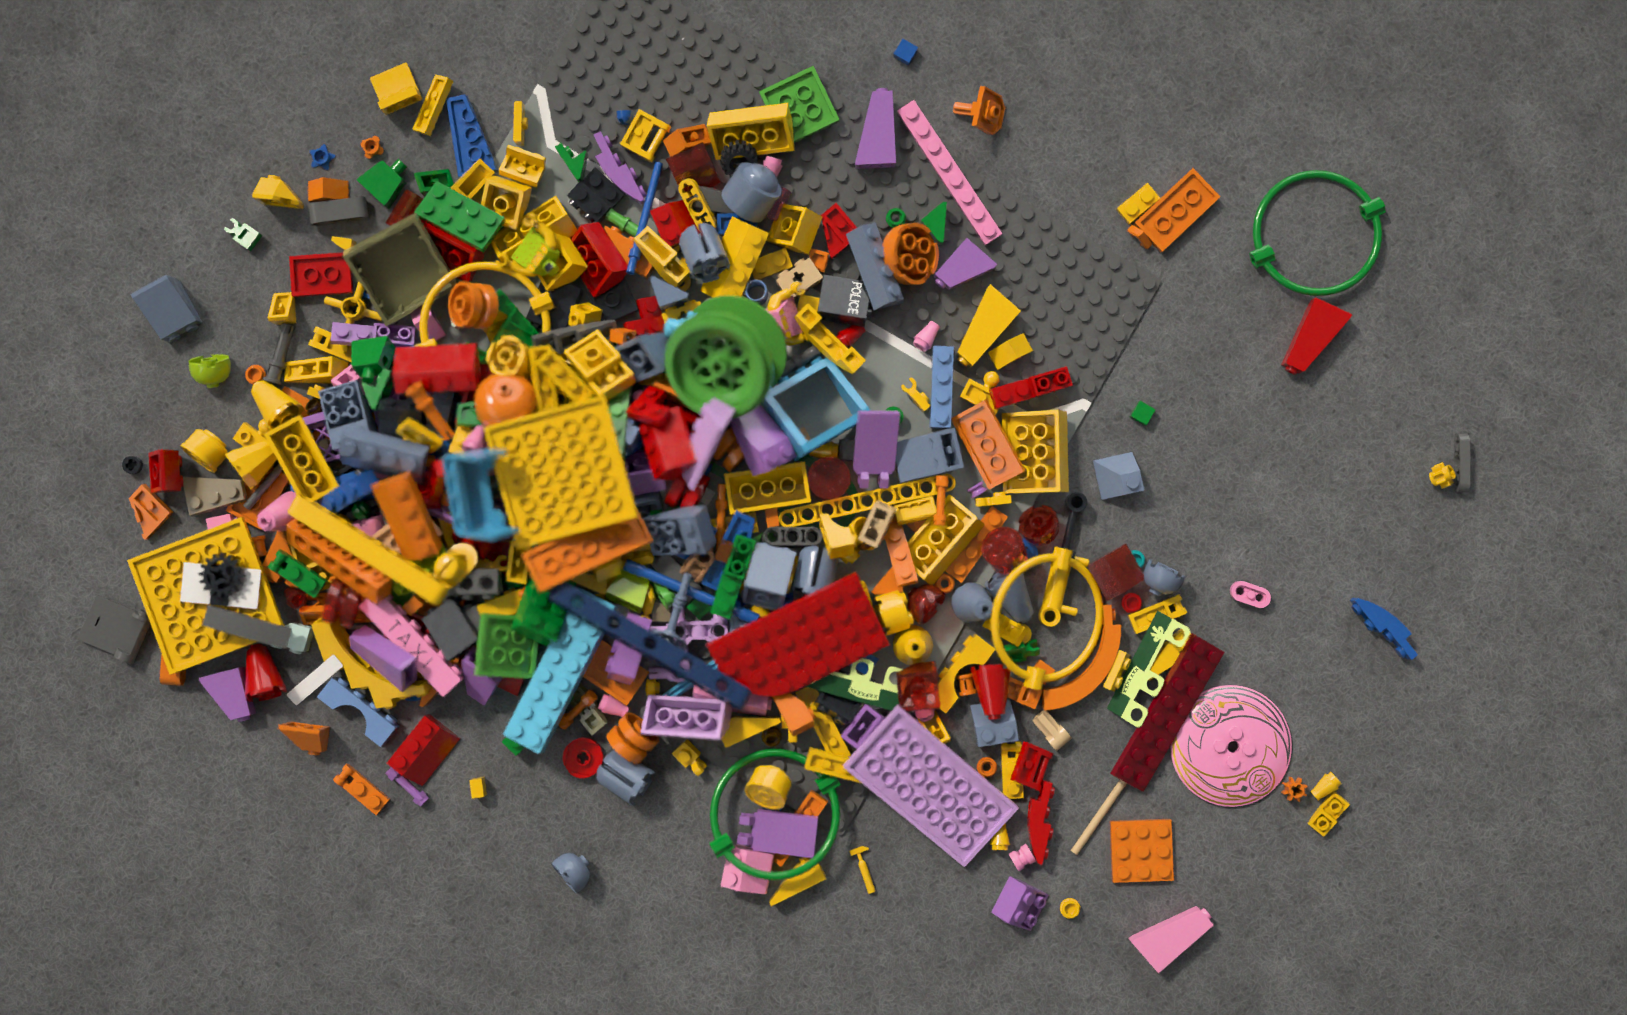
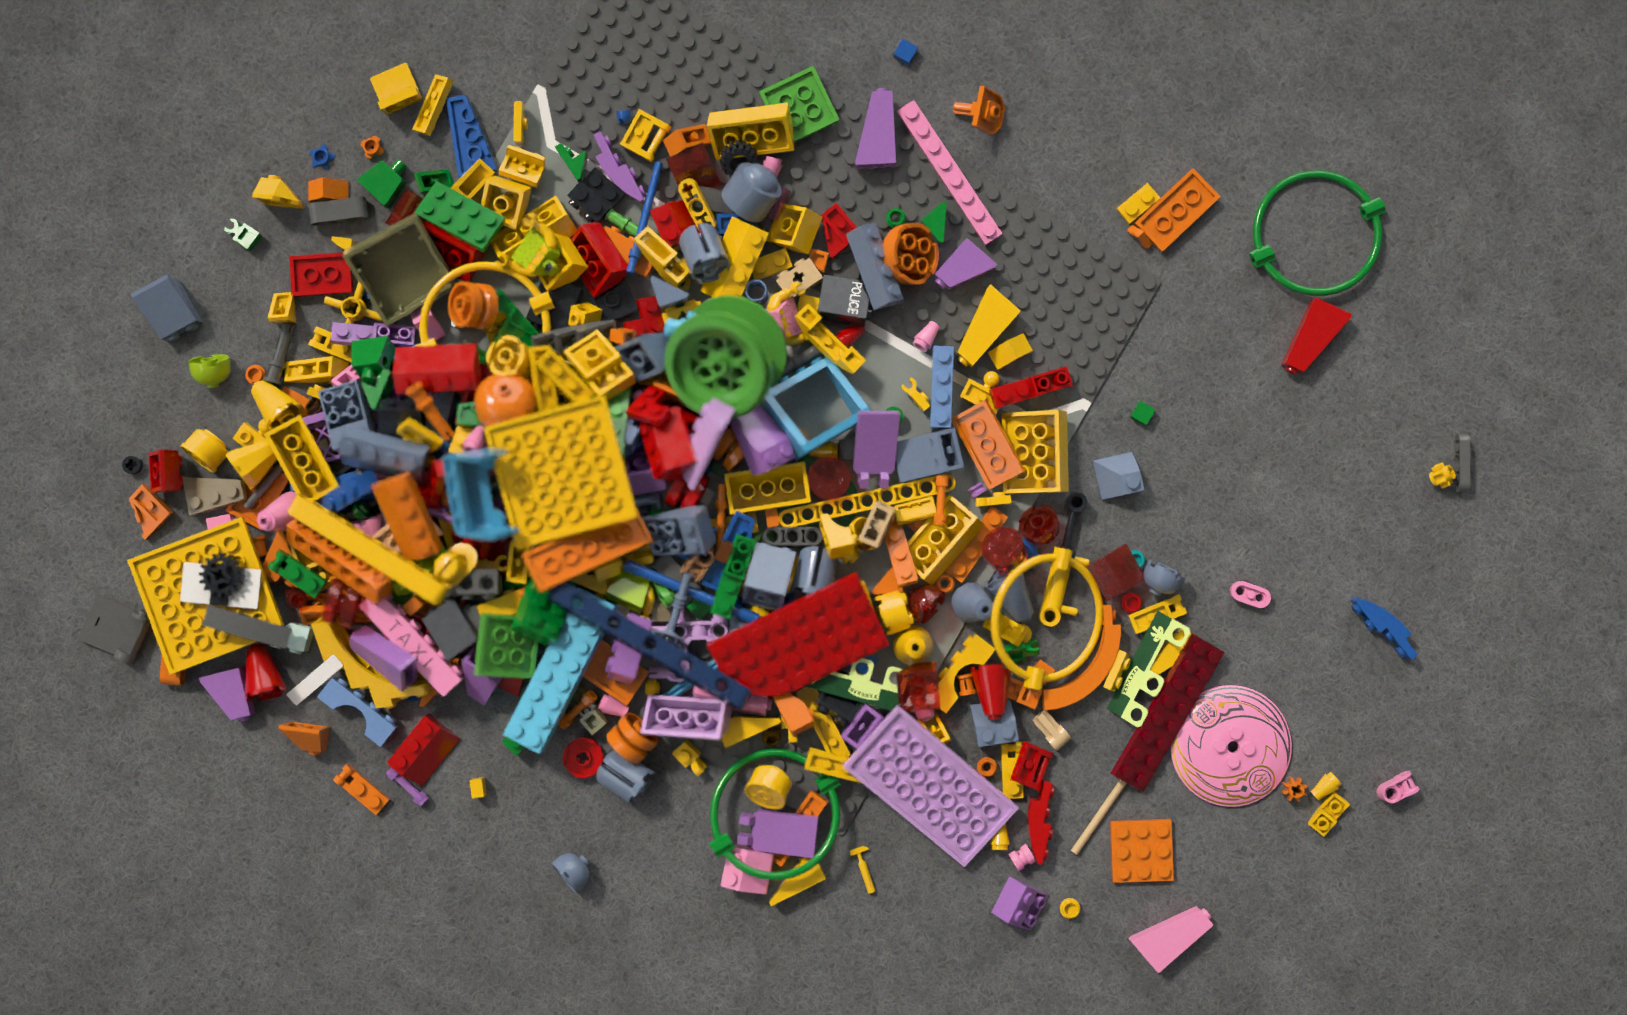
(1401, 787): none -> bright pink piece

